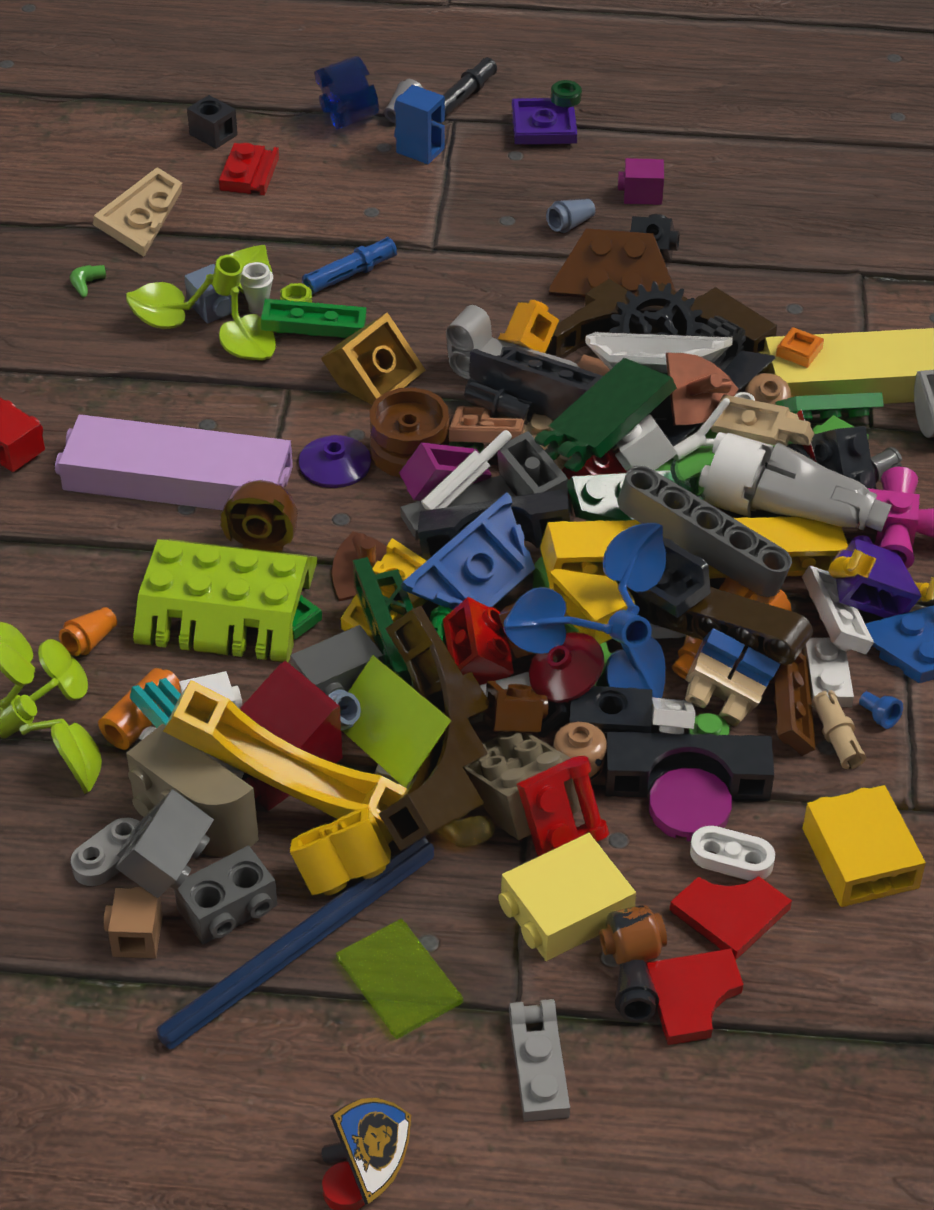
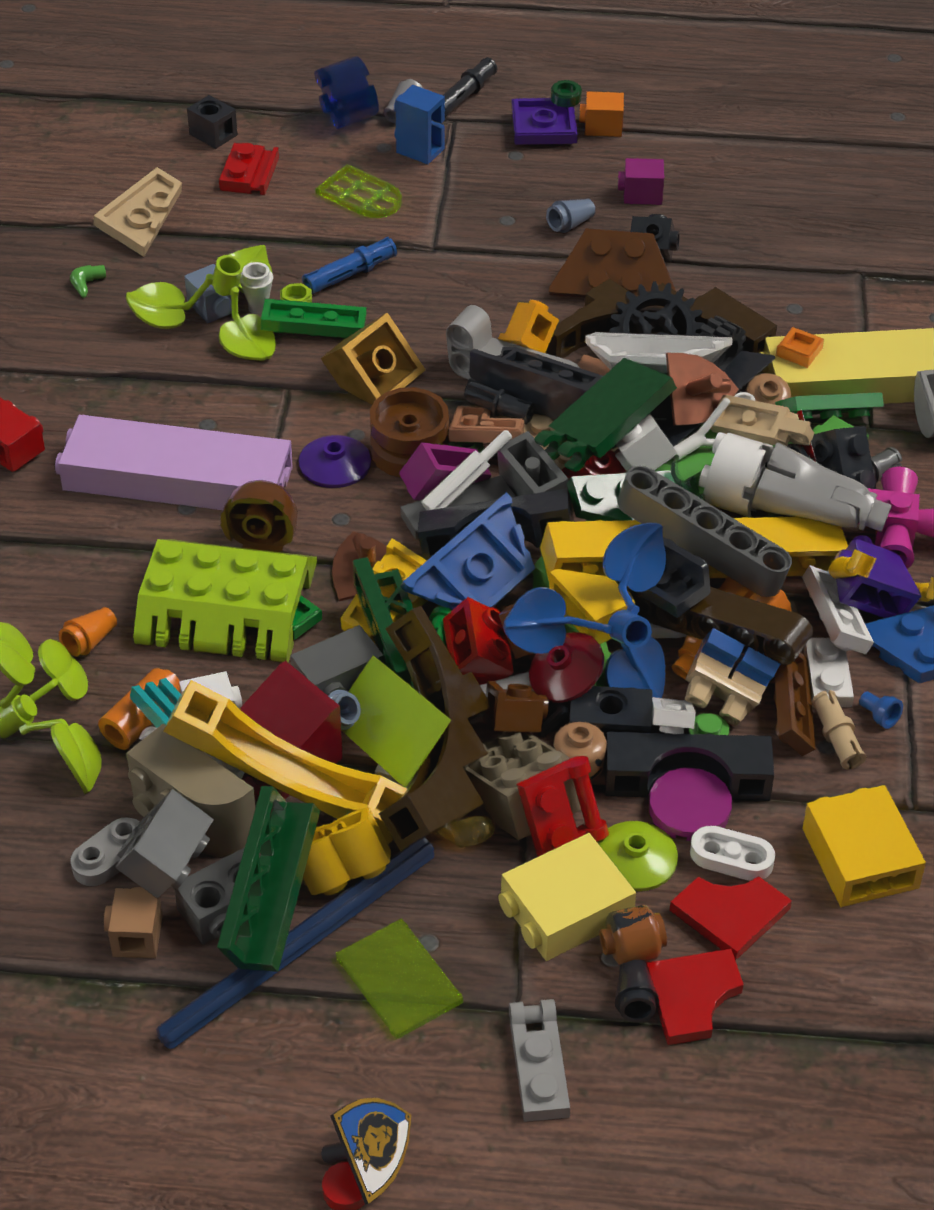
(269, 880): none -> dark green fence
(383, 212): none -> clear neon green window
(603, 114): none -> orange brick
(646, 866): none -> lime dish

